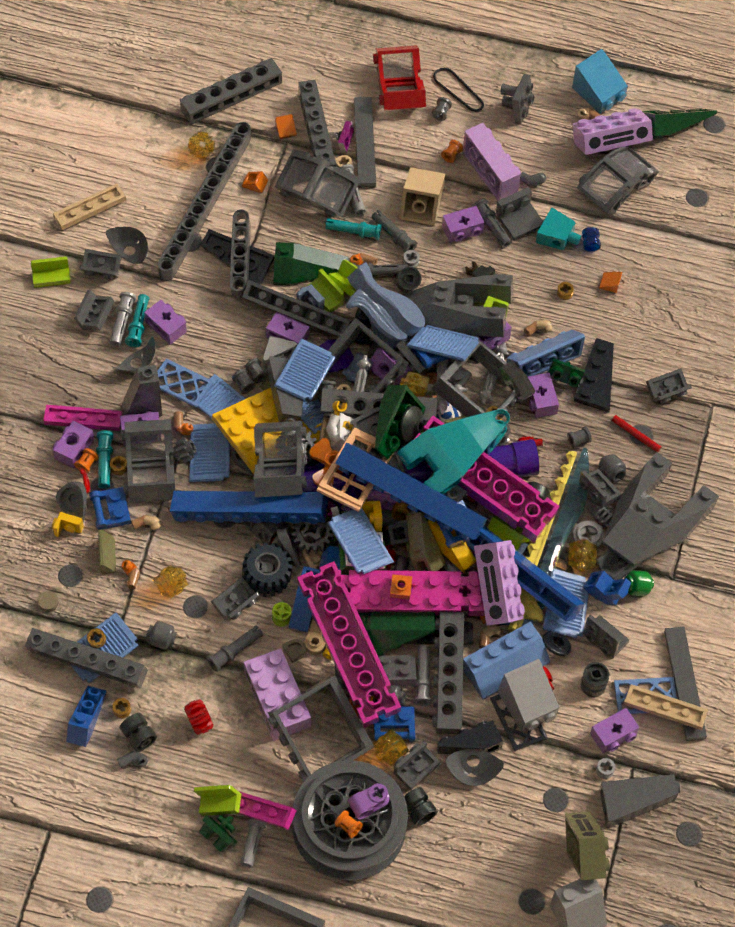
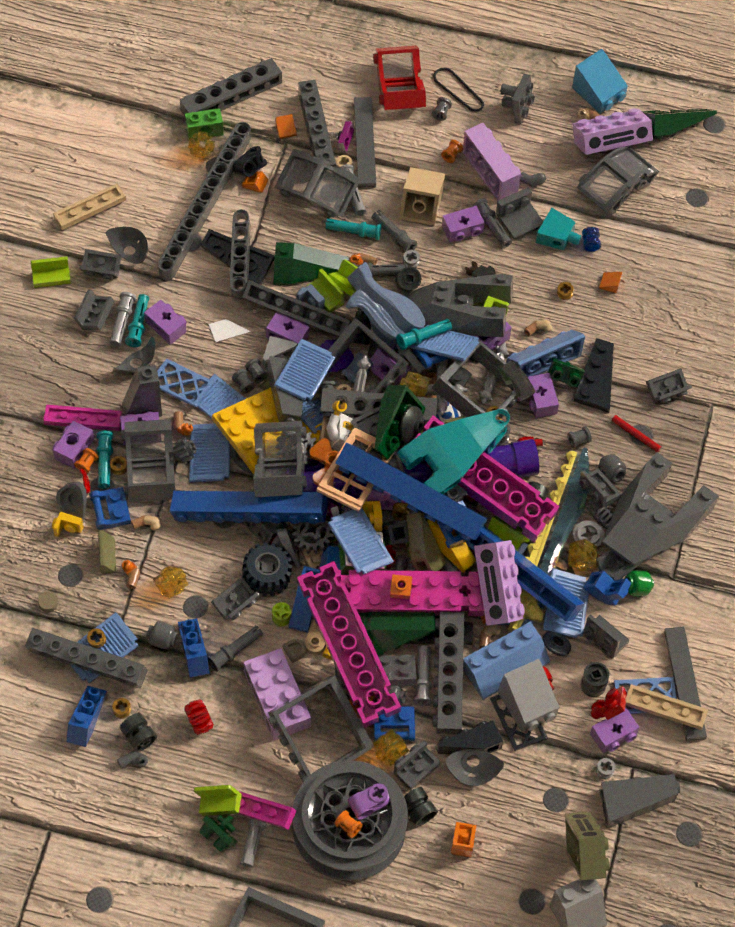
(193, 647): none -> blue slope
(204, 121): none -> bright green brick
(226, 329): none -> white sticker
(249, 162): none -> black piece
(416, 336): none -> teal pin
(463, 839): none -> orange slope
(612, 705): none -> red hinge

